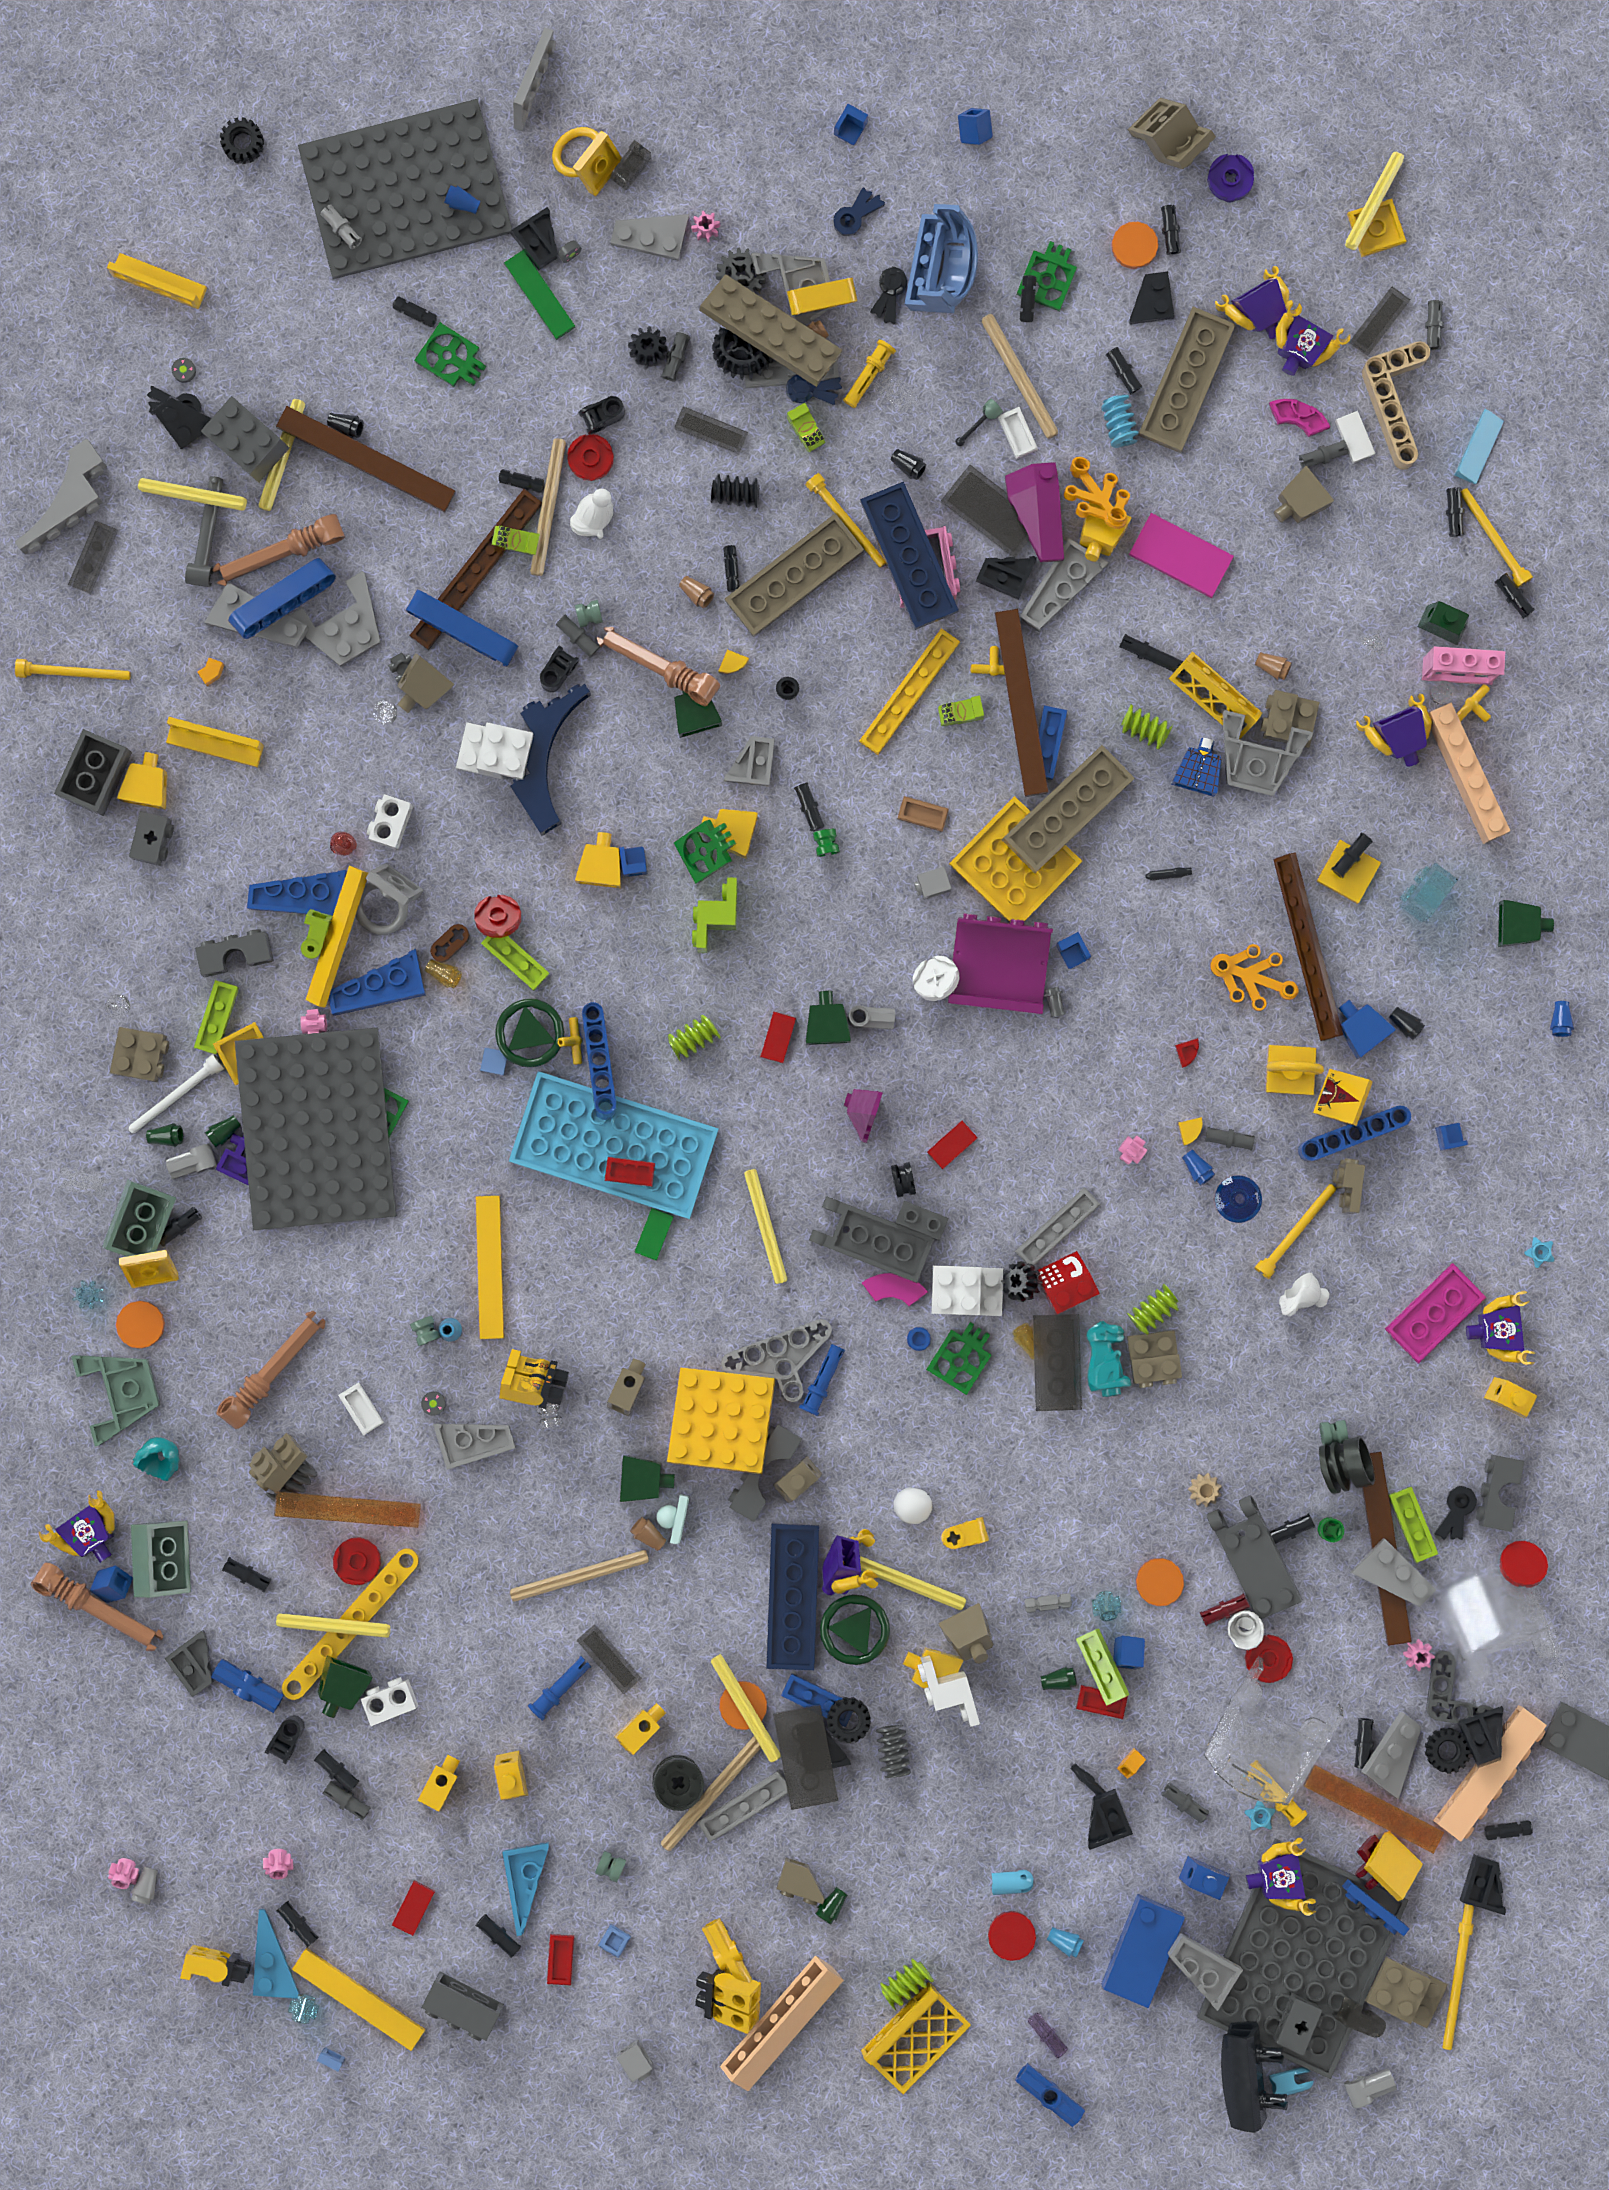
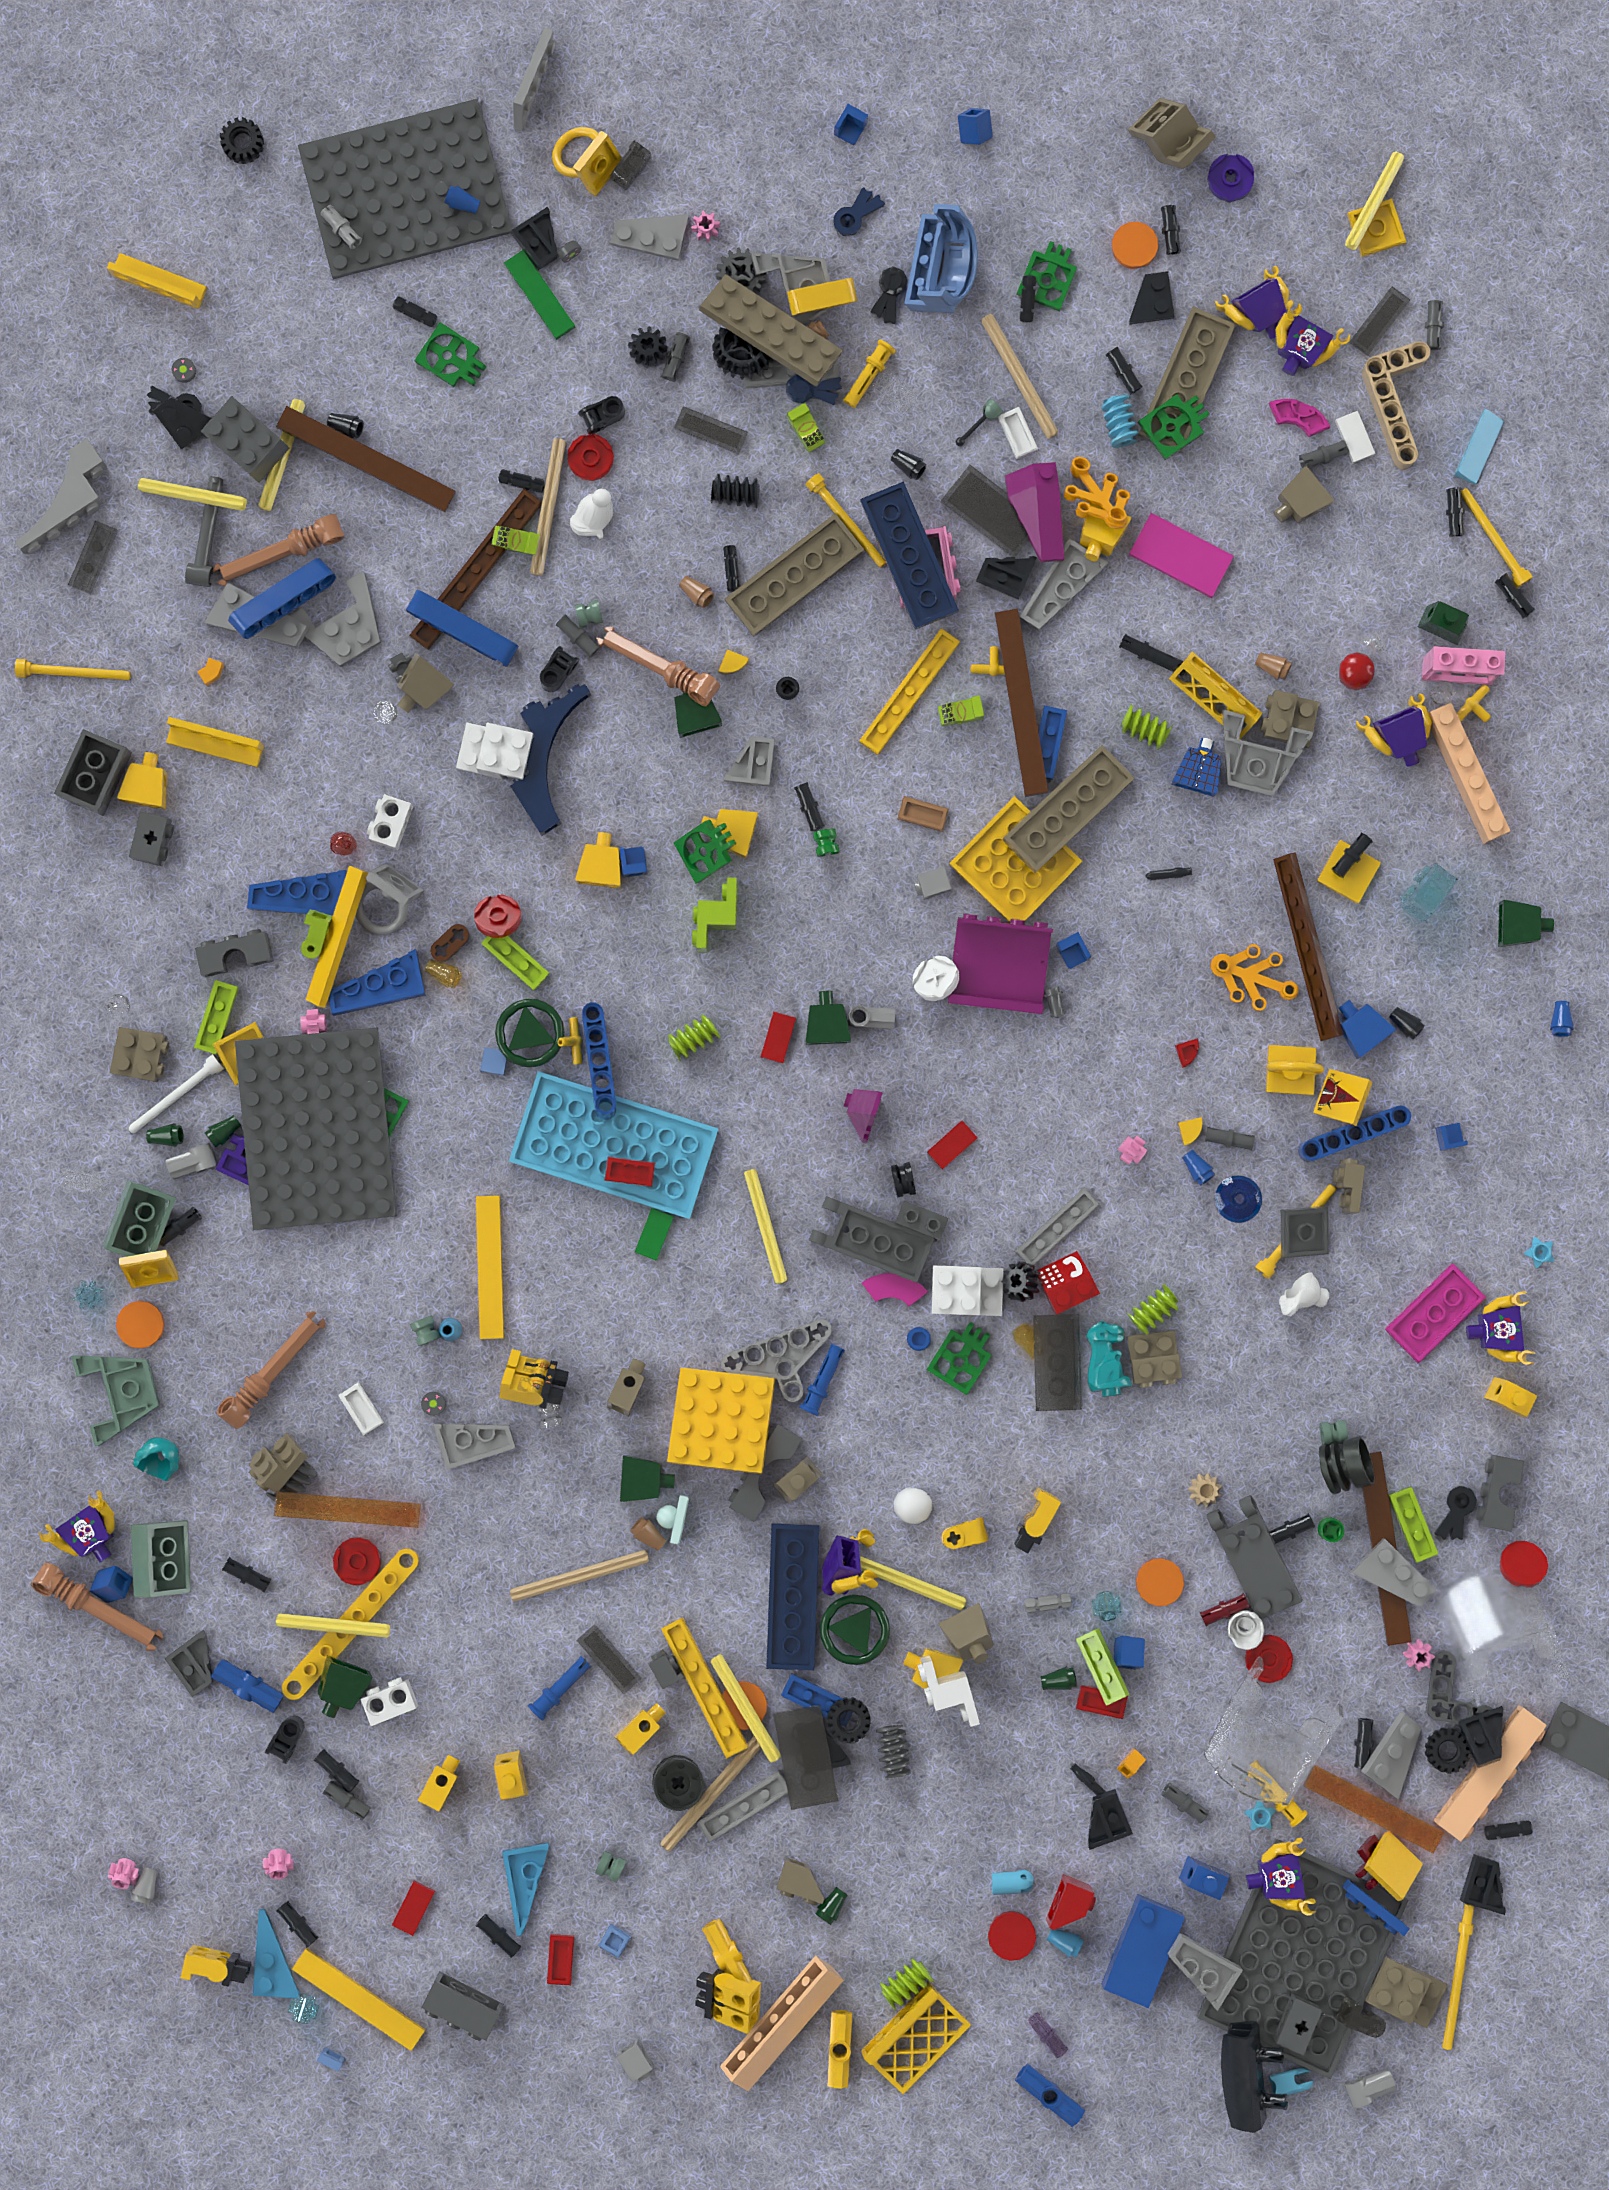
(665, 1669): none -> dark grey brick
(704, 1688): none -> yellow tile
(839, 2063): none -> yellow piece
(1037, 1520): none -> yellow hips
(1070, 1902): none -> red slope
(1189, 414): none -> green piece
(1304, 1231): none -> dark grey tile
(1356, 671): none -> red hair

